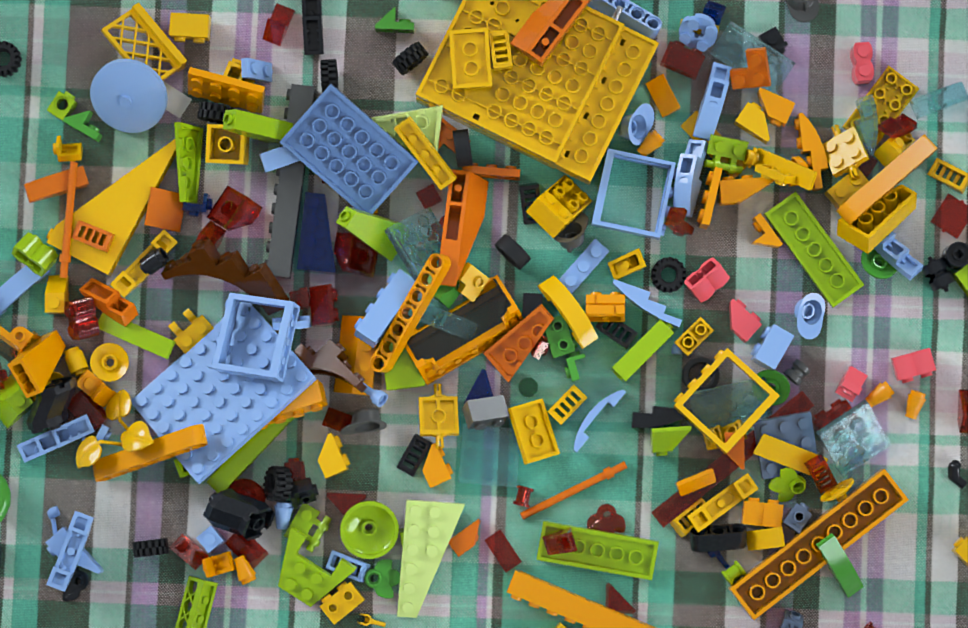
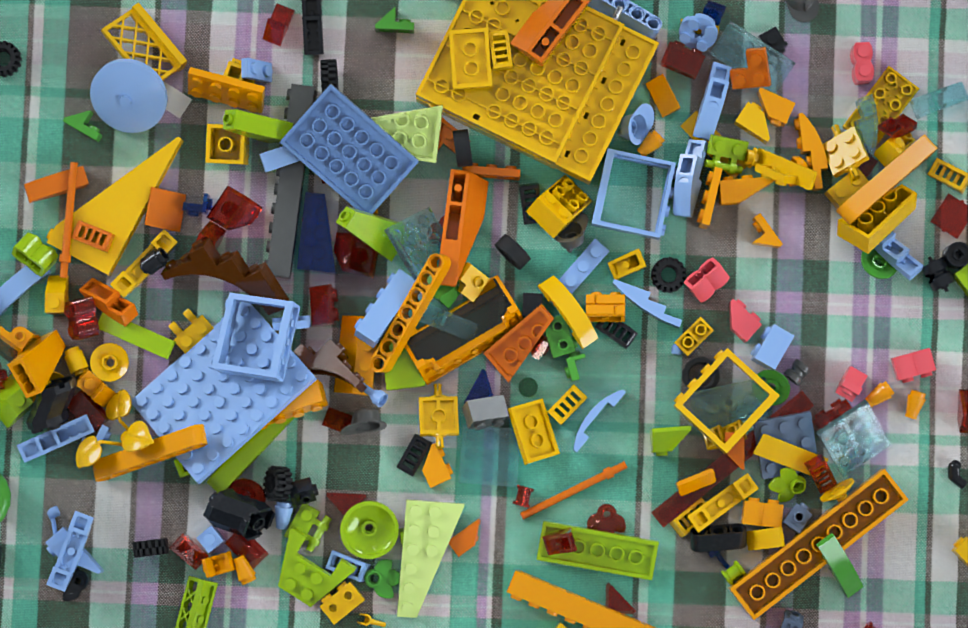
(54, 106): lime brick -> none
(67, 152): yellow bracket -> none
(188, 153): lime wing -> none
(190, 27): yellow brick -> none
(212, 112): black tyre -> none
(297, 468): clear red bracket -> none
(301, 297): clear red bracket -> none
(331, 457): yellow slope -> none
(410, 58): black tyre -> none
(425, 153): yellow plate -> none
(429, 196): clear red plate -> none
(503, 550): clear red tile -> none
(642, 350): lime slope -> none
(659, 417): black slope -> none
(676, 222): clear red bracket -> none
(810, 315): light blue piece -> none
(814, 249): lime plate -> none

